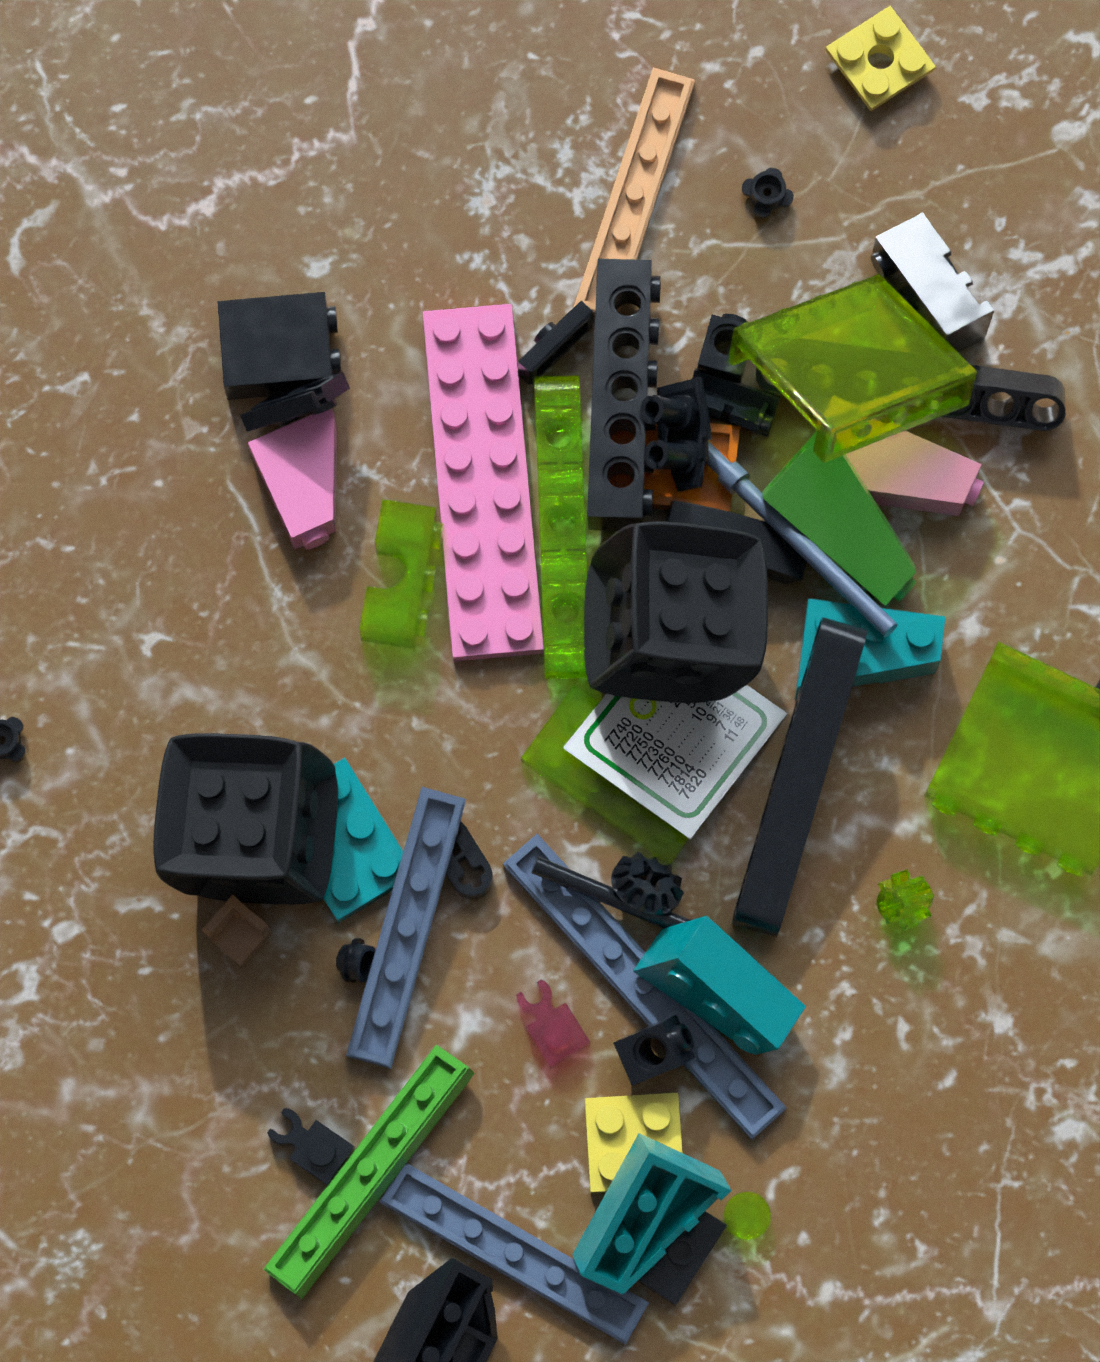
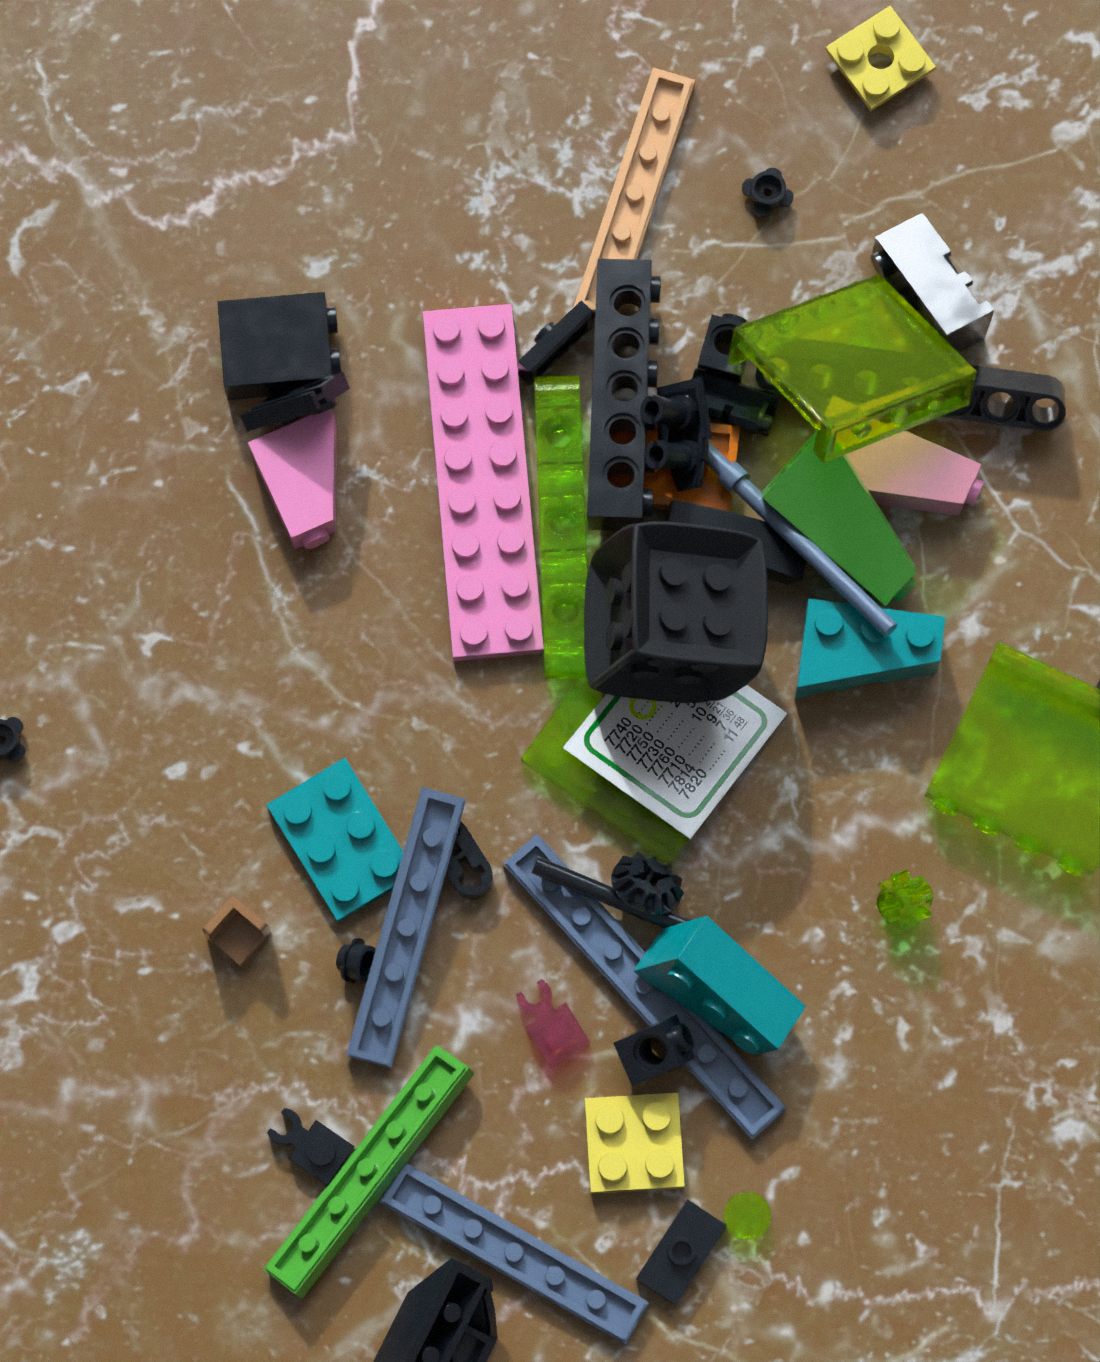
(245, 818): black piece -> none
(396, 613): clear neon green arch -> none
(644, 1211): teal wedge -> none
(799, 776): black beam -> none

